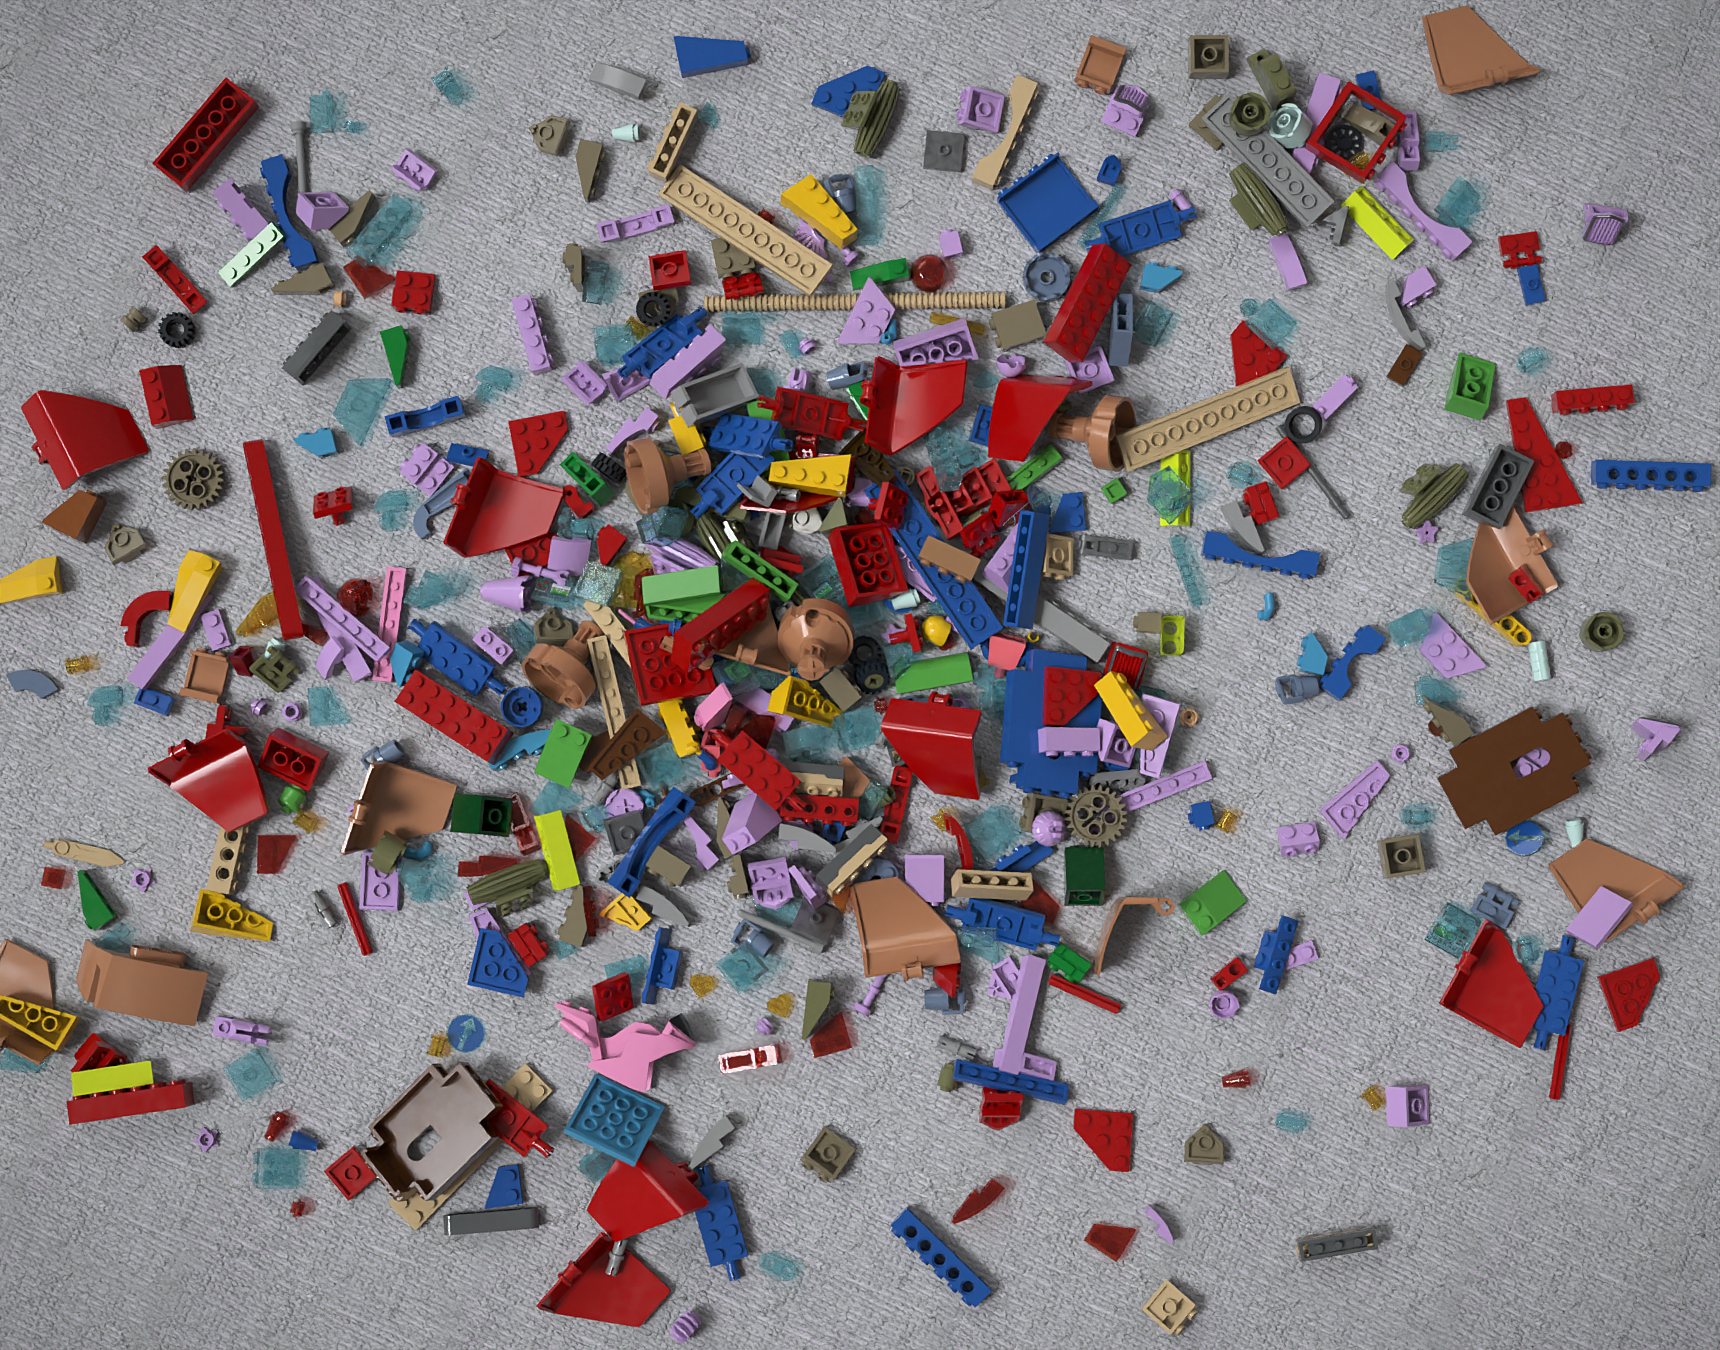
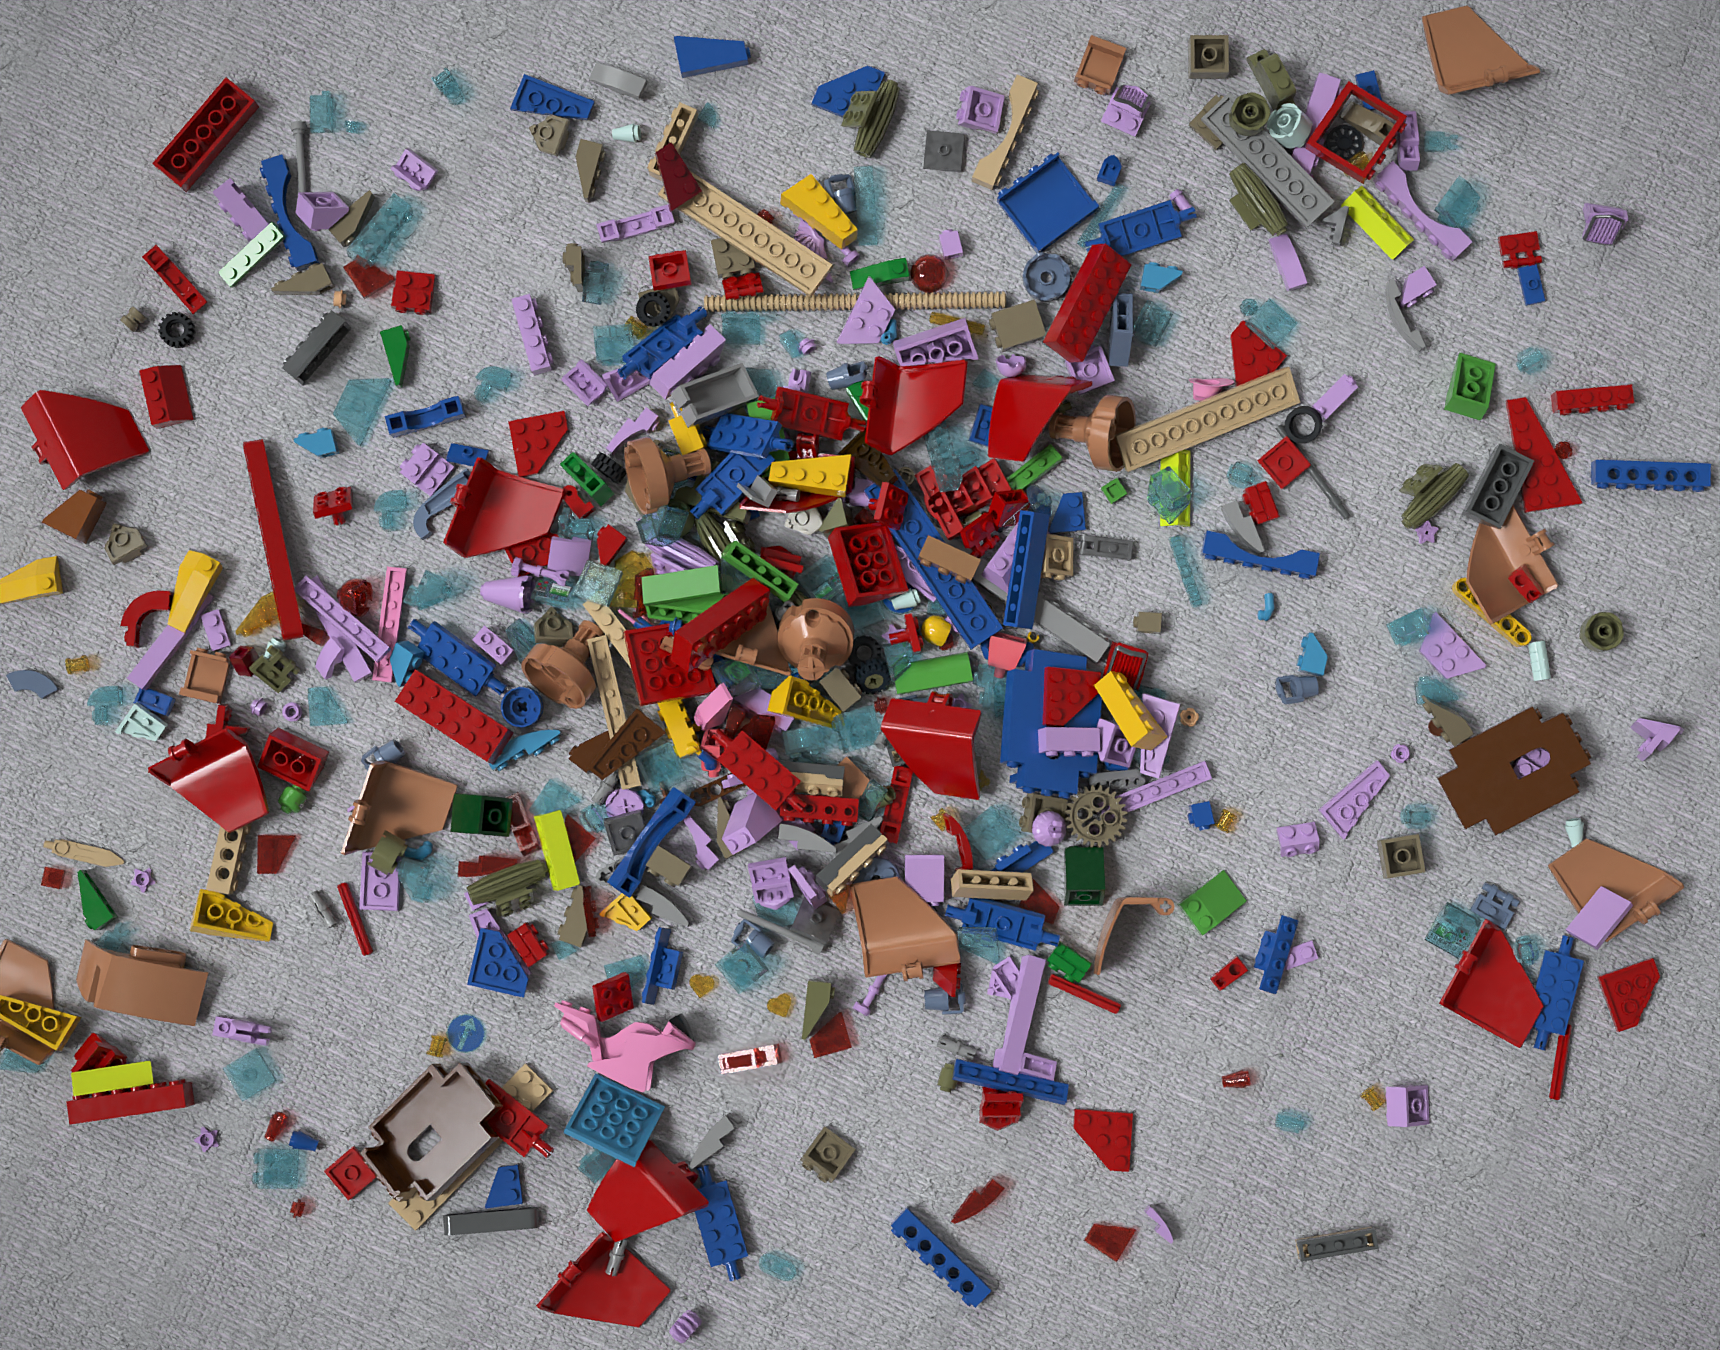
(142, 723): none -> light aqua wing
(176, 474): dark tan gear -> none
(305, 822): clear yellow bush -> none
(546, 99): none -> blue wing
(563, 753): bright green slope -> none
(676, 177): none -> dark red wing
(738, 884): dark tan plate -> none
(764, 1026): lavender plate -> none
(772, 530): light grey slope -> none
(1170, 1308): tan plate -> none
(1179, 633): neon yellow piece -> none
(1204, 1148): dark tan plate -> none
(1208, 387): none -> bright pink piece
(1223, 1004): lavender hair -> none
(1337, 681): blue arch -> none
(1404, 365): reddish brown plate -> none
(1452, 567): clear light blue wing -> none
(1524, 838): blue piece -> none

